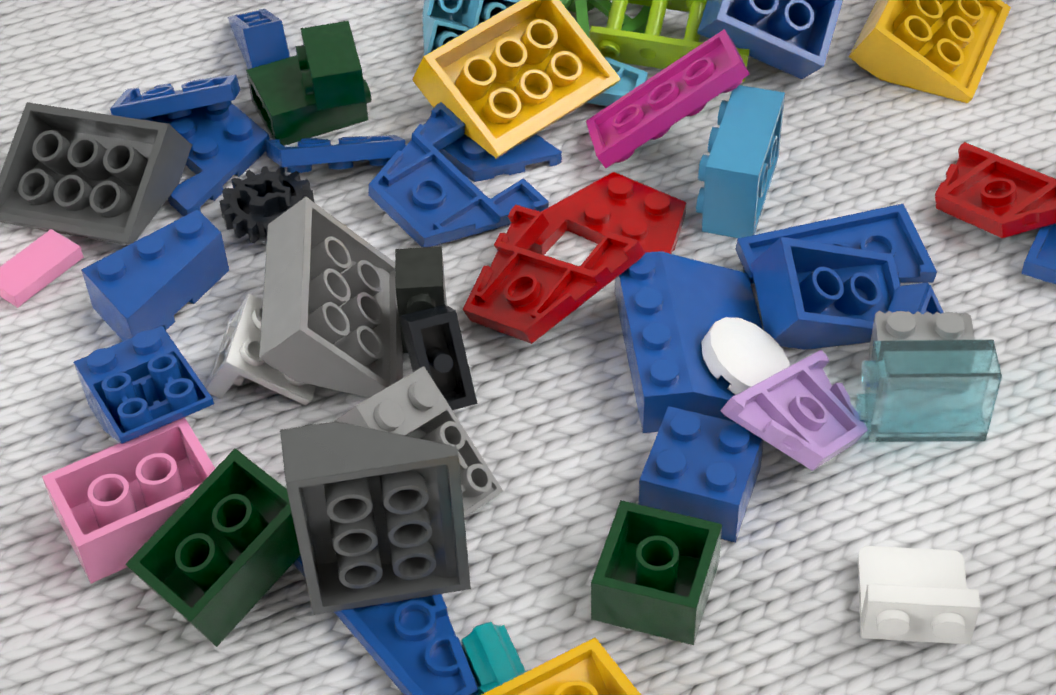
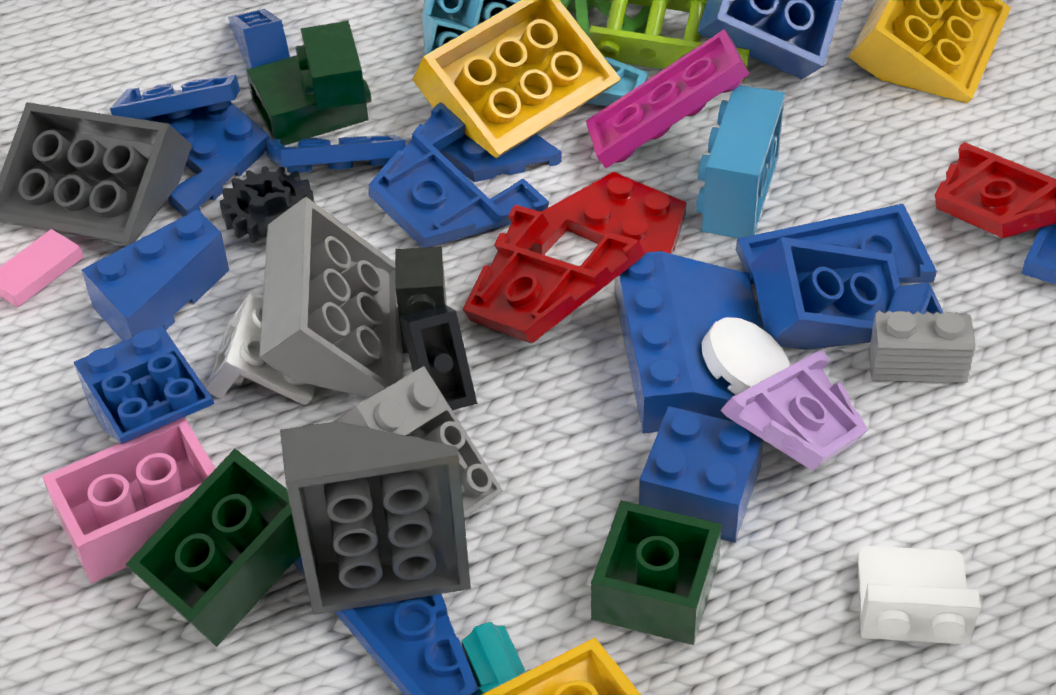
(929, 390): clear light blue brick -> none

